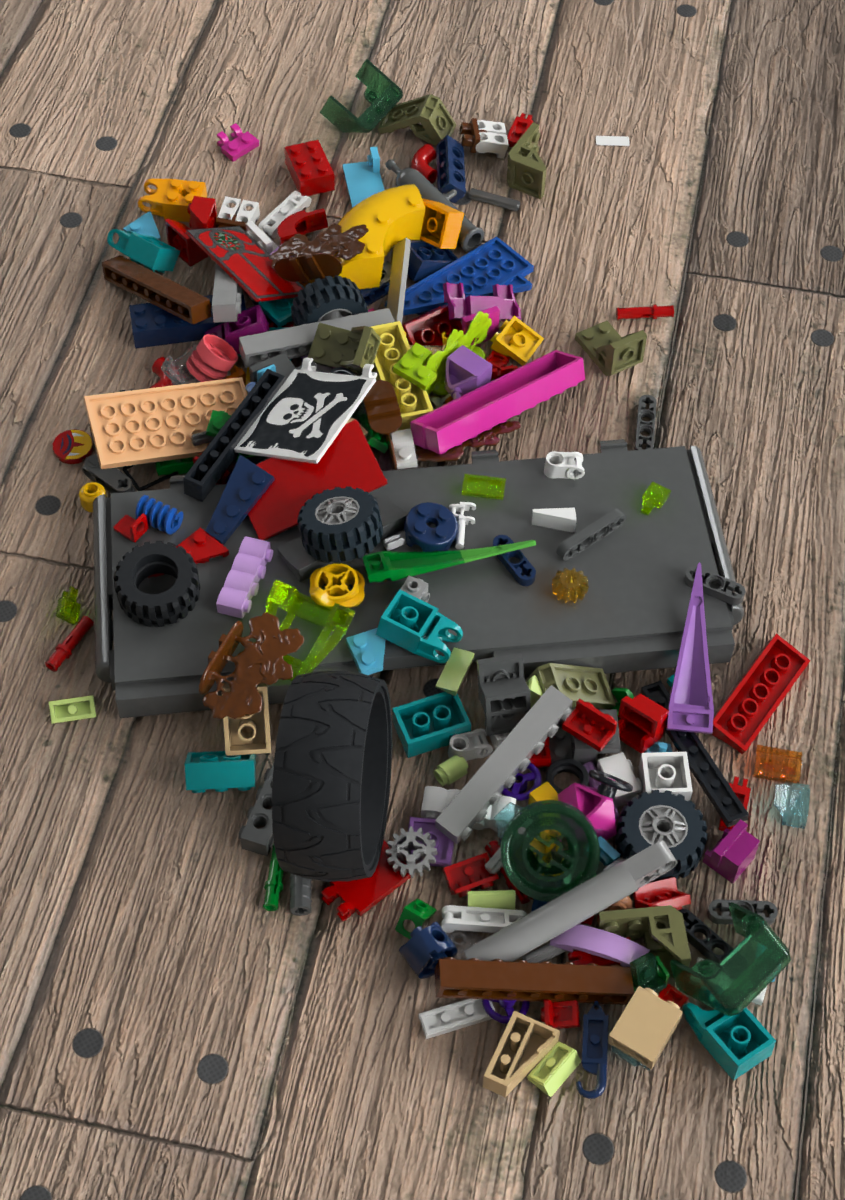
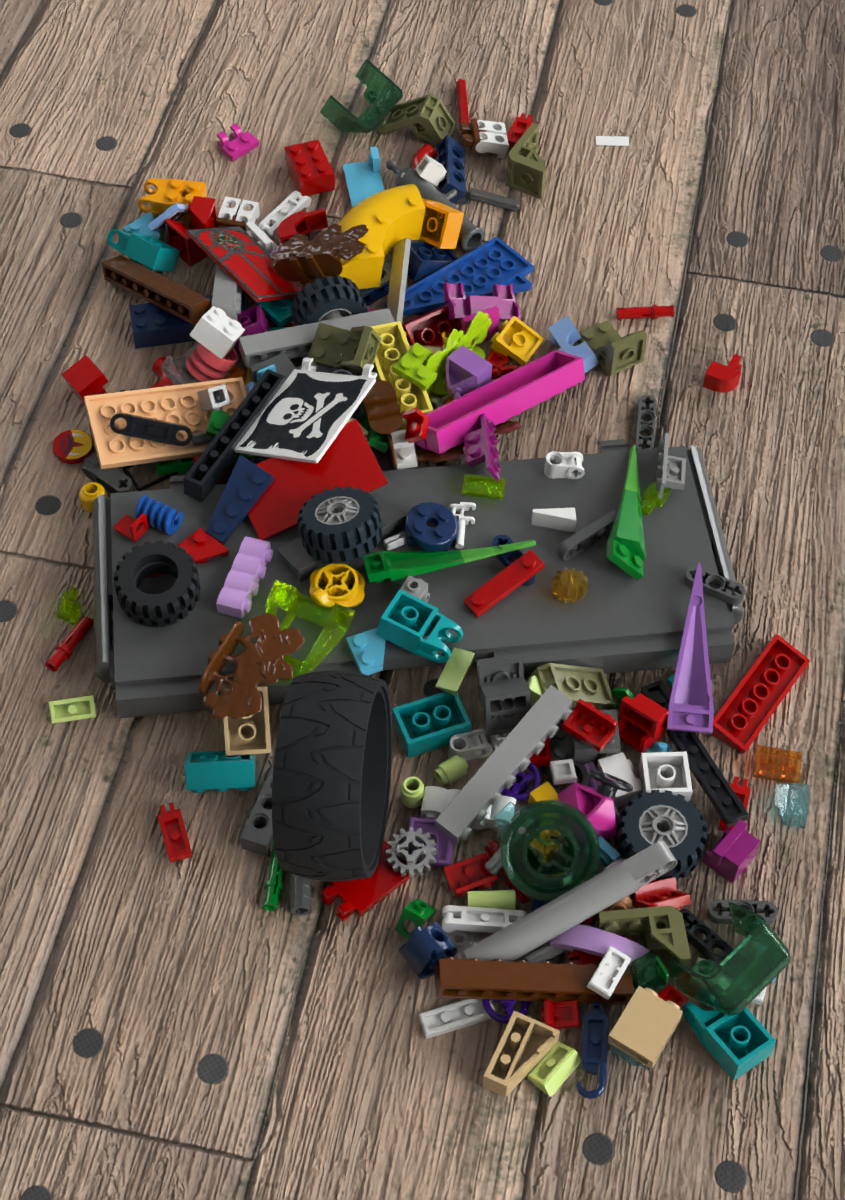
(85, 379): none -> red plate
(151, 429): none -> black plate
(174, 213): none -> light blue tile
(174, 834): none -> red hinge
(214, 398): none -> light grey brick
(217, 332): none -> white brick
(412, 792): none -> yellowish green brick
(416, 425): none -> red bracket
(431, 170): none -> white brick
(462, 102): none -> red axle
(481, 447): none -> magenta bracket
(504, 583): none -> red plate
(563, 771): none -> white tile
(565, 335): none -> light blue arch
(609, 972): none -> white plate
(626, 538): none -> green plate
(670, 469): none -> light grey bracket
(722, 377): none -> red brick

